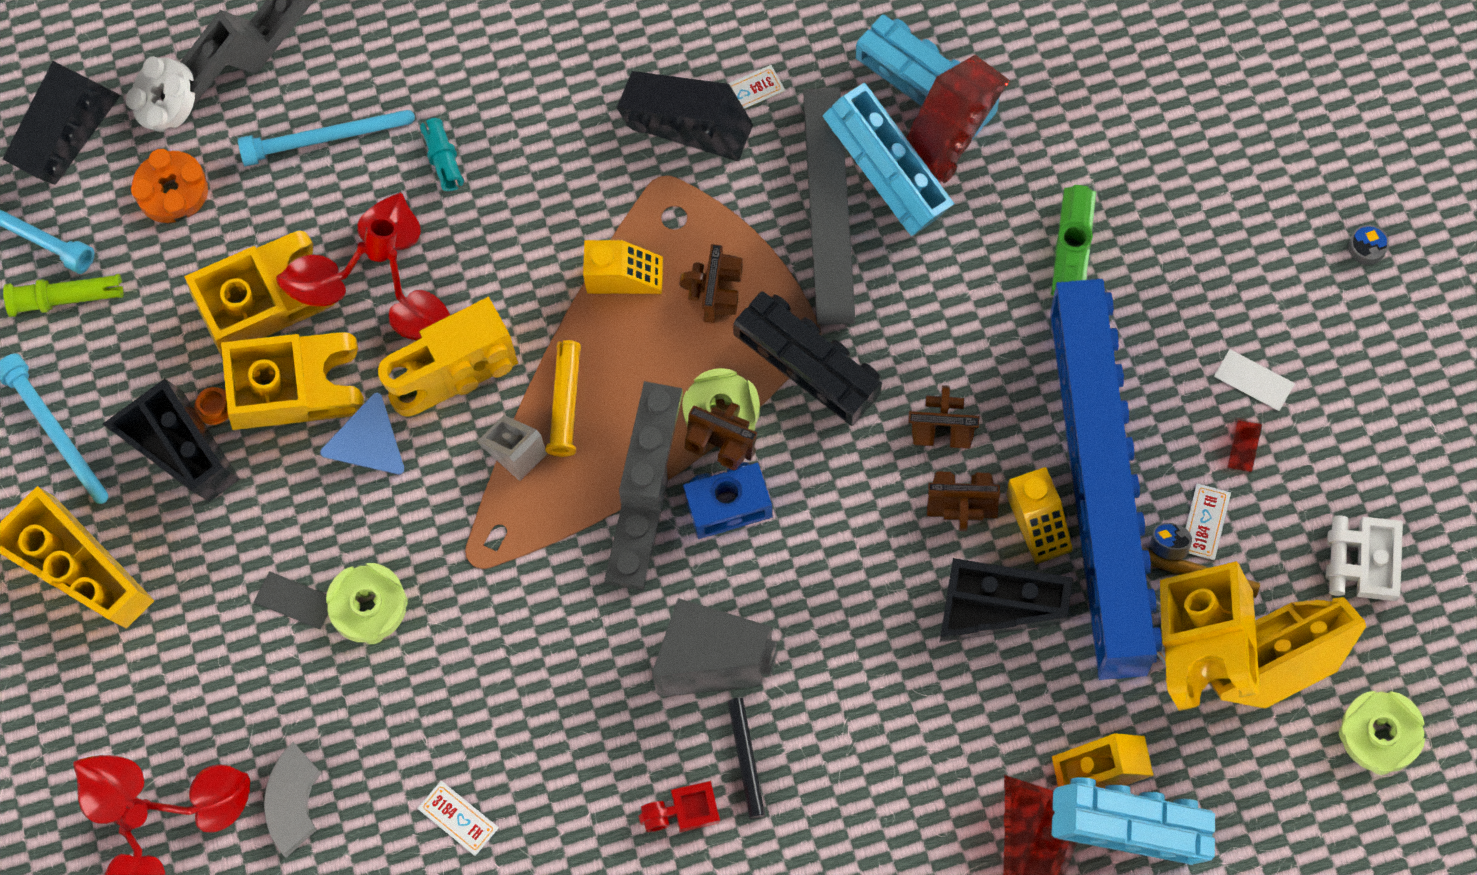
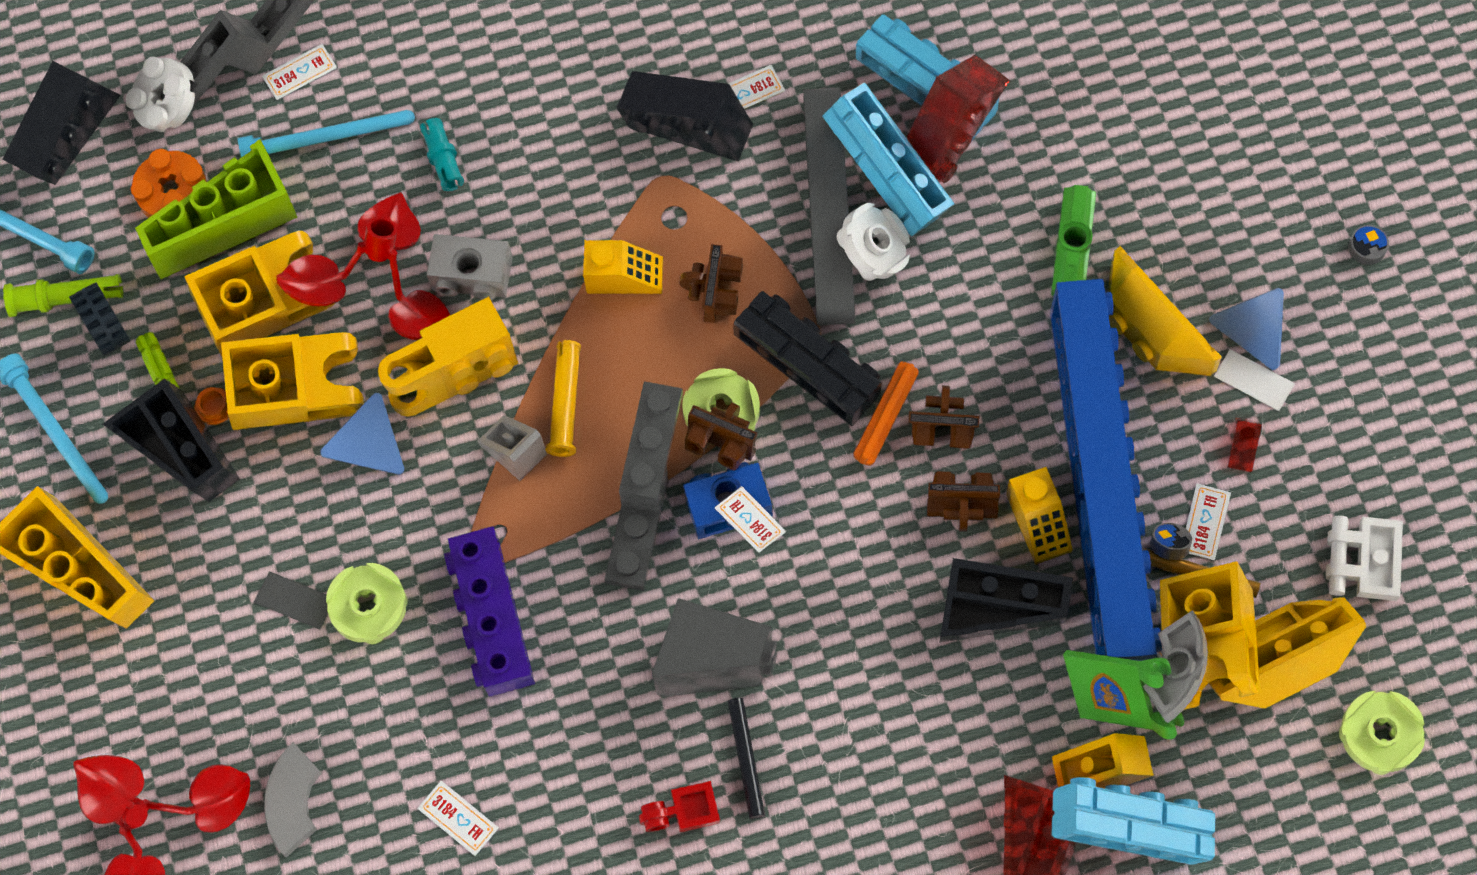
(99, 318): none -> black wheel
(154, 358): none -> lime axle
(218, 214): none -> lime wedge
(299, 72): none -> white sticker
(454, 253): none -> light grey brick
(490, 612): none -> dark purple brick
(750, 519): none -> white sticker
(871, 259): none -> white plate
(886, 413): none -> orange axle
(1114, 693): none -> bright green flag
(1154, 323): none -> yellow wedge
(1187, 654): none -> light grey tile
(1255, 326): none -> medium blue piece

